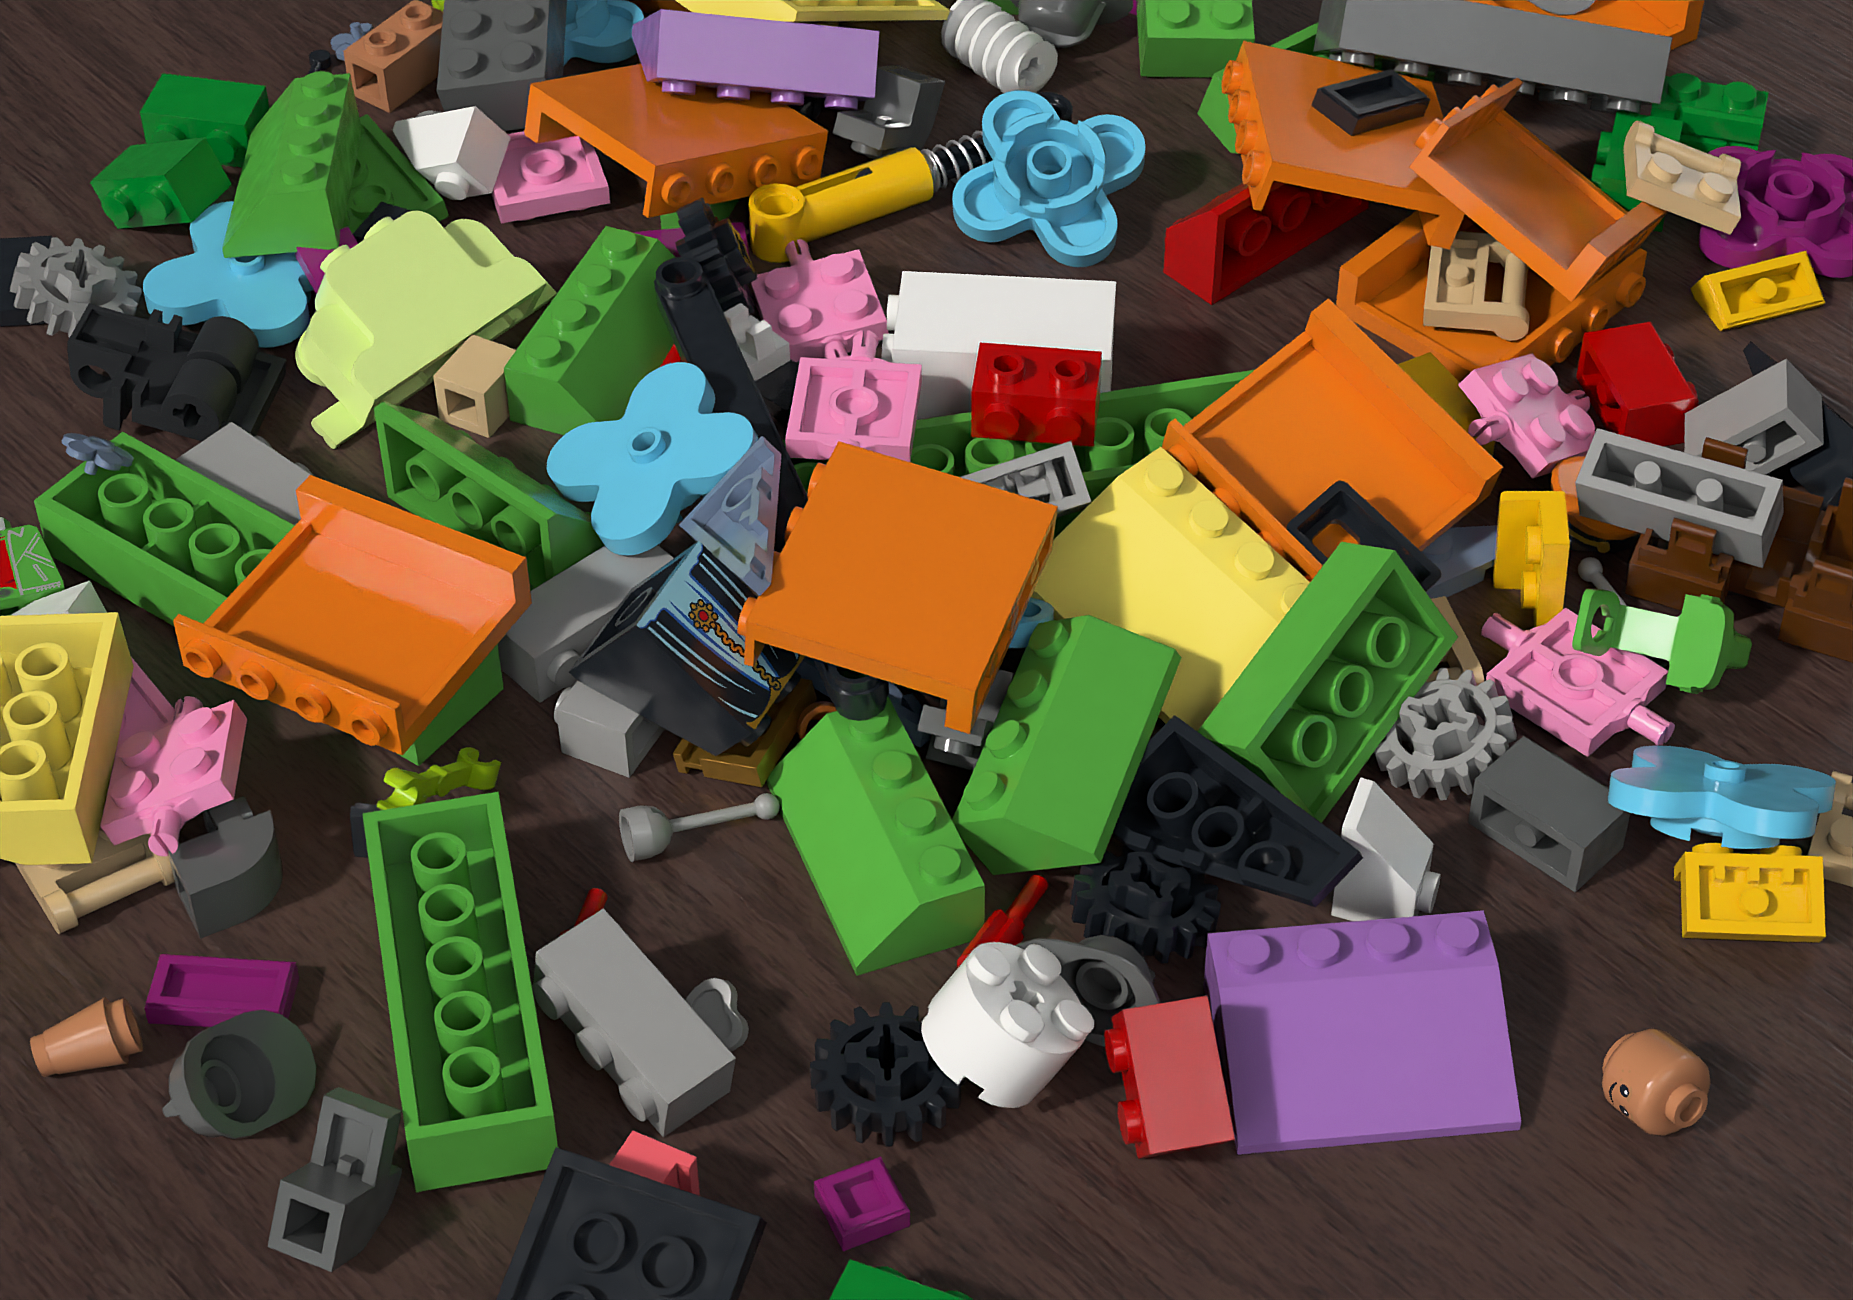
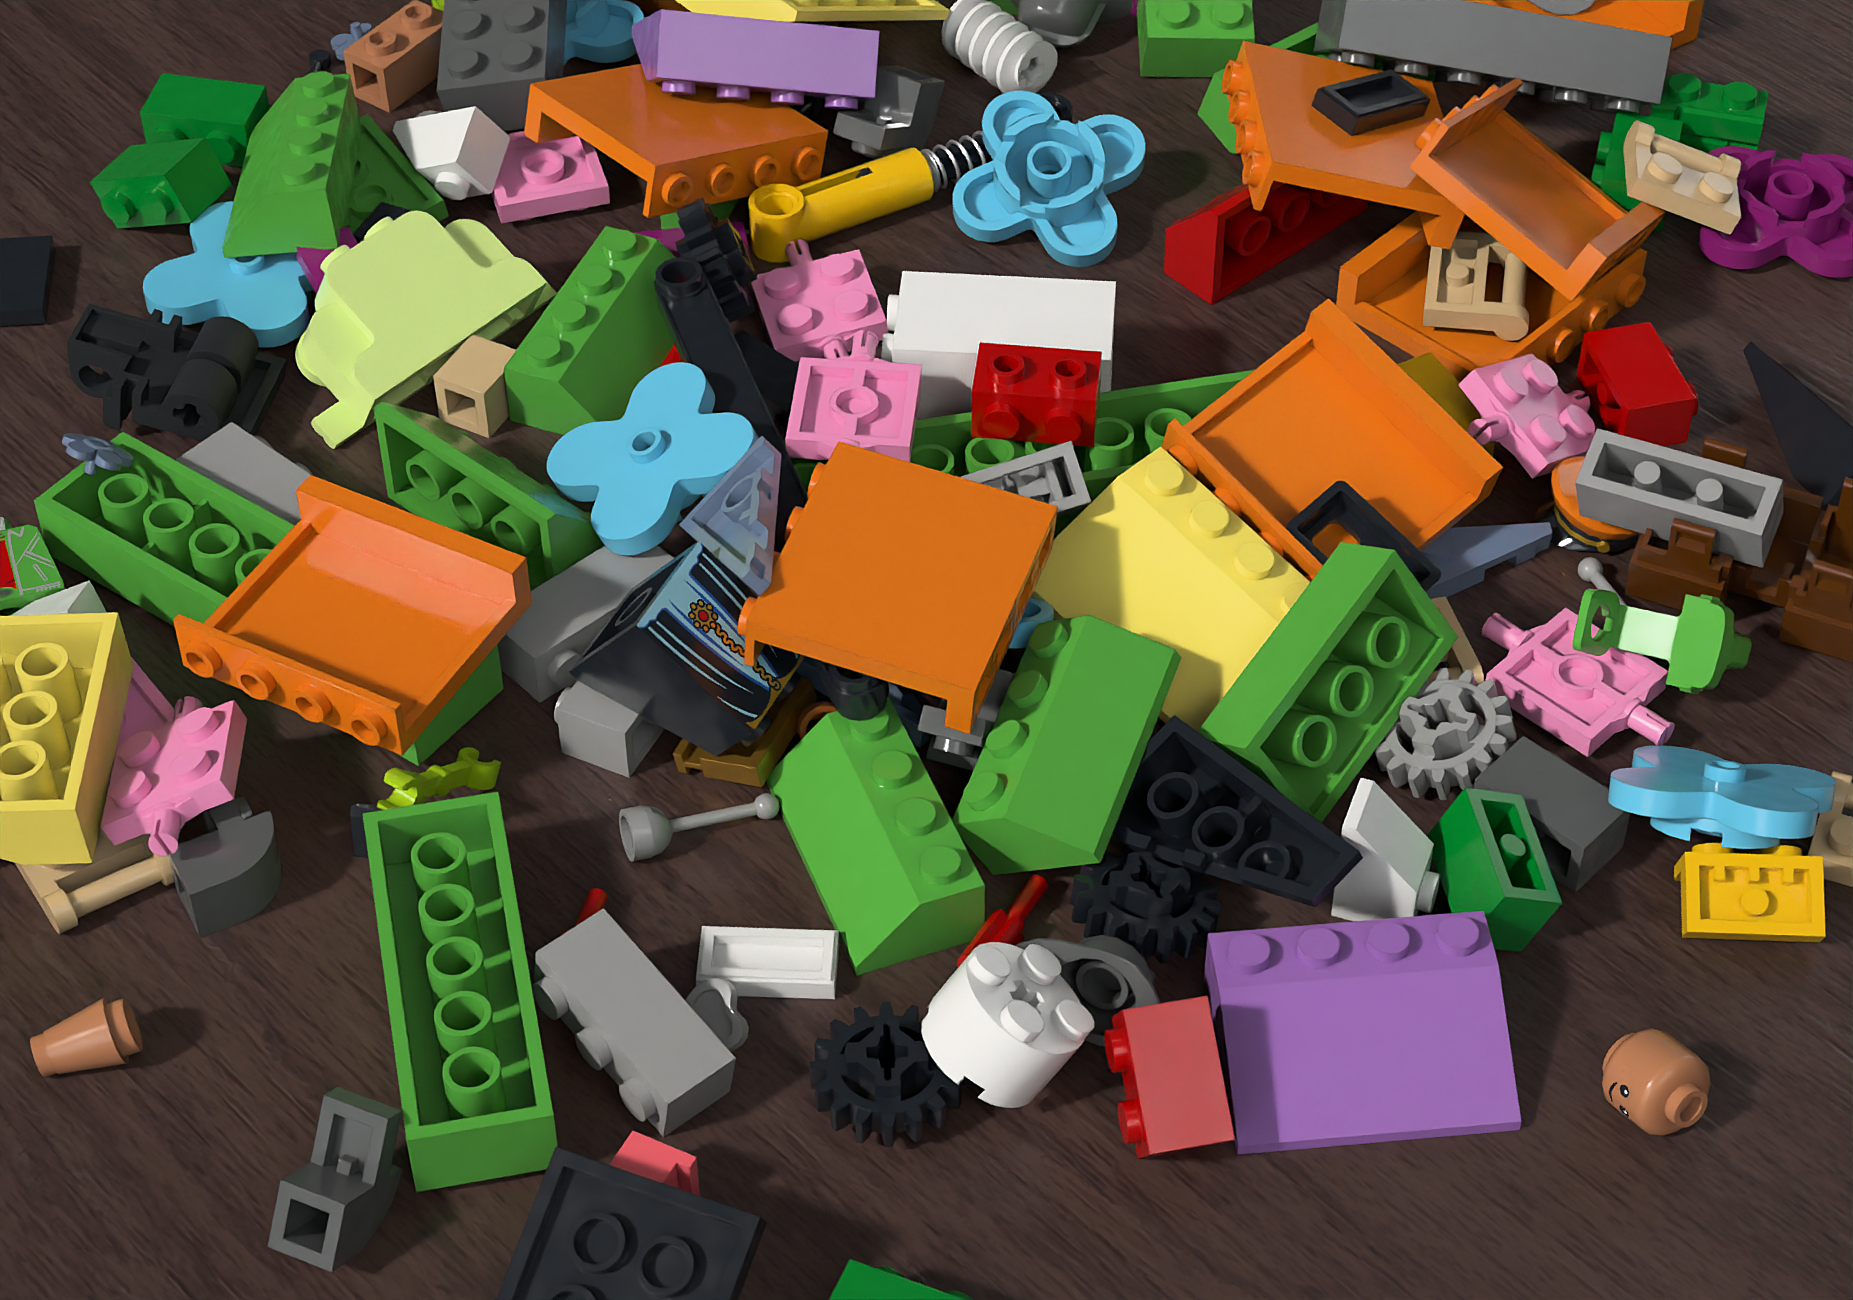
(63, 281): light grey gear -> none
(216, 989): magenta tile -> none
(242, 1076): dark grey piece -> none
(758, 343): white tile -> none
(771, 961): none -> white tile
(862, 1203): magenta tile -> none
(1495, 865): none -> green brick
(1533, 550): yellow bracket -> none
(1759, 291): yellow slope -> none
(1769, 414): light grey brick -> none

